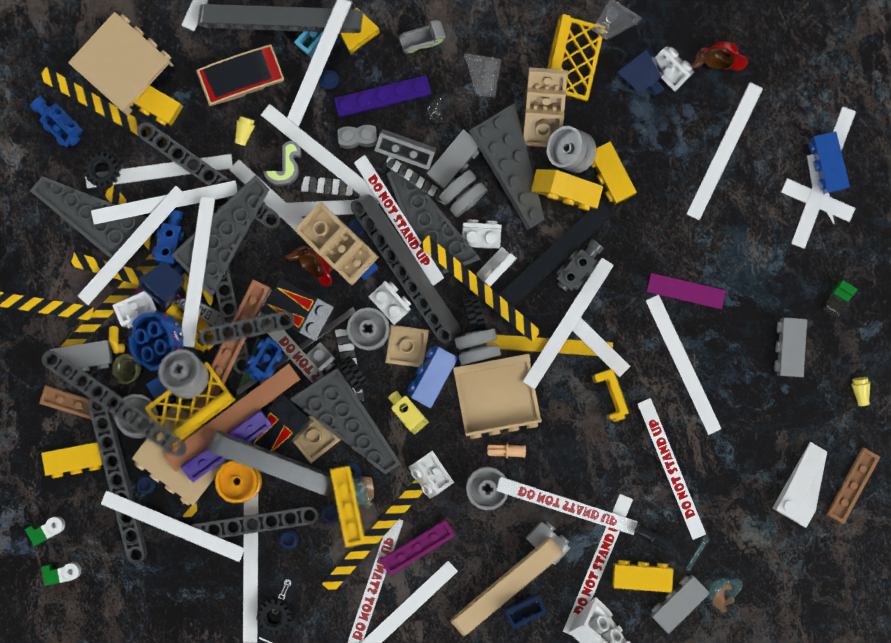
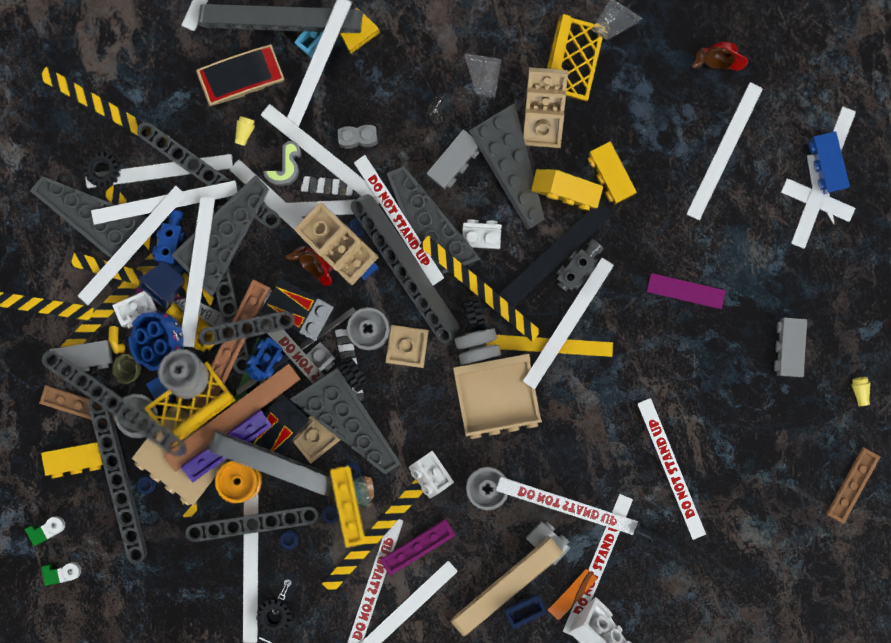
(57, 122): blue brick -> none
(120, 61): tan panel -> none
(159, 105): yellow brick -> none
(172, 526): white sticker -> none
(329, 79): dark blue plate -> none
(382, 96): dark purple plate -> none
(390, 302): white bracket -> none
(405, 149): light grey brick -> none
(412, 417): light yellow torso -> none
(414, 178): sticker -> none
(423, 37): light grey animal -> none
(431, 376): brick -> none
(464, 195): light grey wheel -> none
(496, 266): white bracket -> none
(506, 450): light nougat axle -> none
(571, 149): light grey wheel -> none
(572, 594): none -> orange sticker
(600, 347): white sticker -> none
(615, 392): yellow panel -> none
(642, 576): yellow brick -> none
(643, 73): dark blue torso -> none
(674, 69): white bracket -> none
(679, 603): light grey brick -> none
(683, 364): white sticker -> none
(706, 540): clear light blue hinge -> none
(723, 592): clear light blue piece -> none
(802, 489): white wedge -> none
(839, 298): leg -> none

